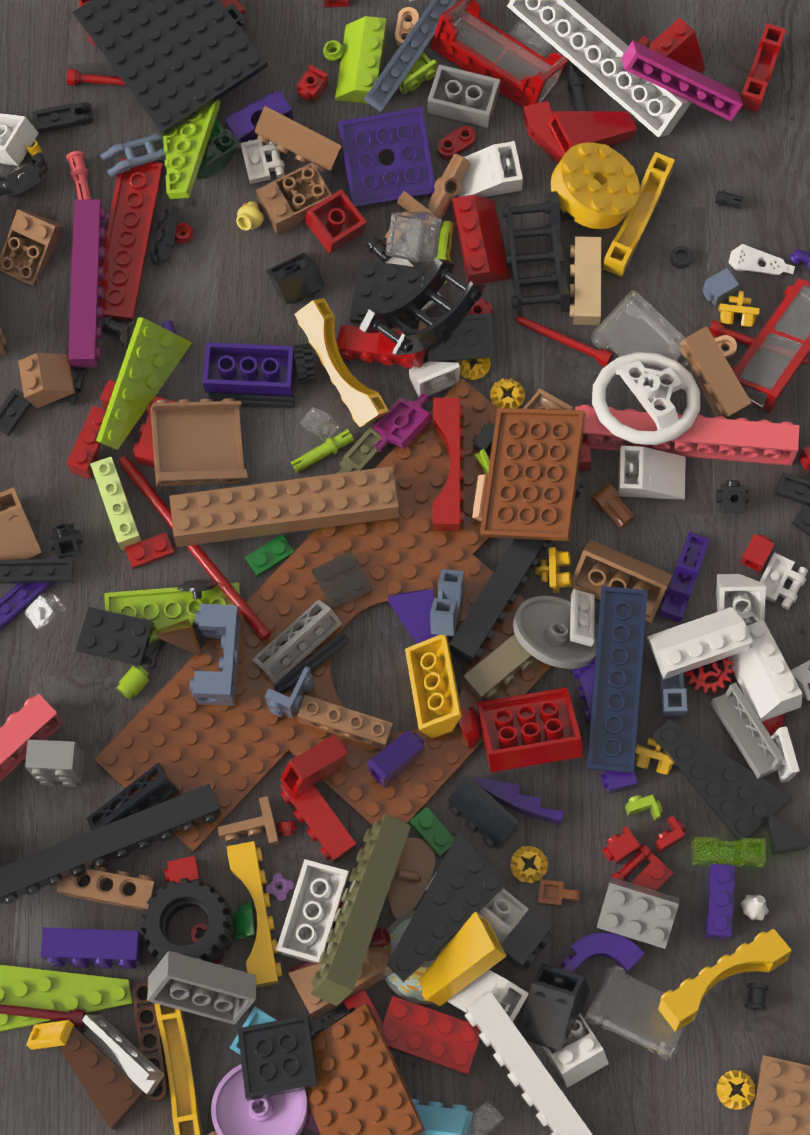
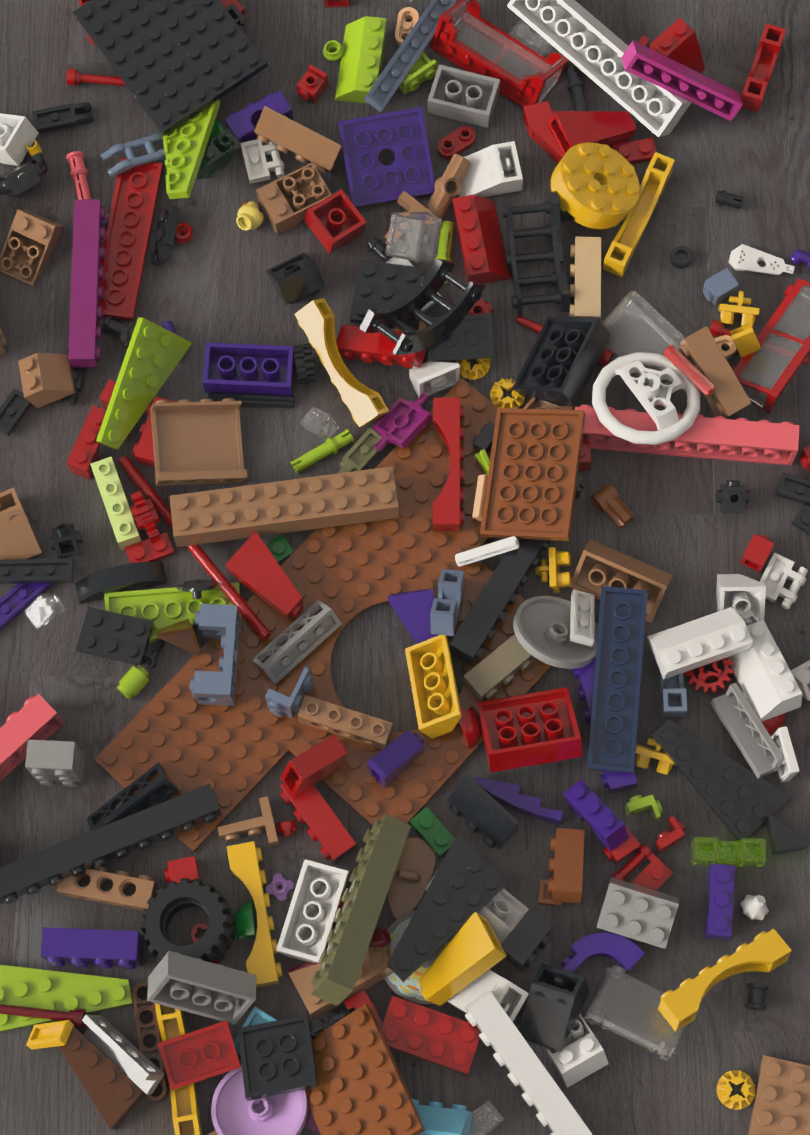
(120, 578): none -> black slope
(144, 514): none -> red gear
(199, 1055): none -> red plate
(261, 574): none -> red slope
(313, 662): black axle -> none
(341, 580): clear smoke plate -> none
(487, 551): none -> white axle
(529, 875): yellow gear -> none
(563, 360): none -> black slope
(567, 865): none -> dark orange brick
(591, 808): none -> dark purple arch
(636, 151): none -> red plate
(650, 473): white slope -> none
(684, 577): dark purple slope -> none
(689, 370): none -> axle
(745, 340): none -> yellow slope

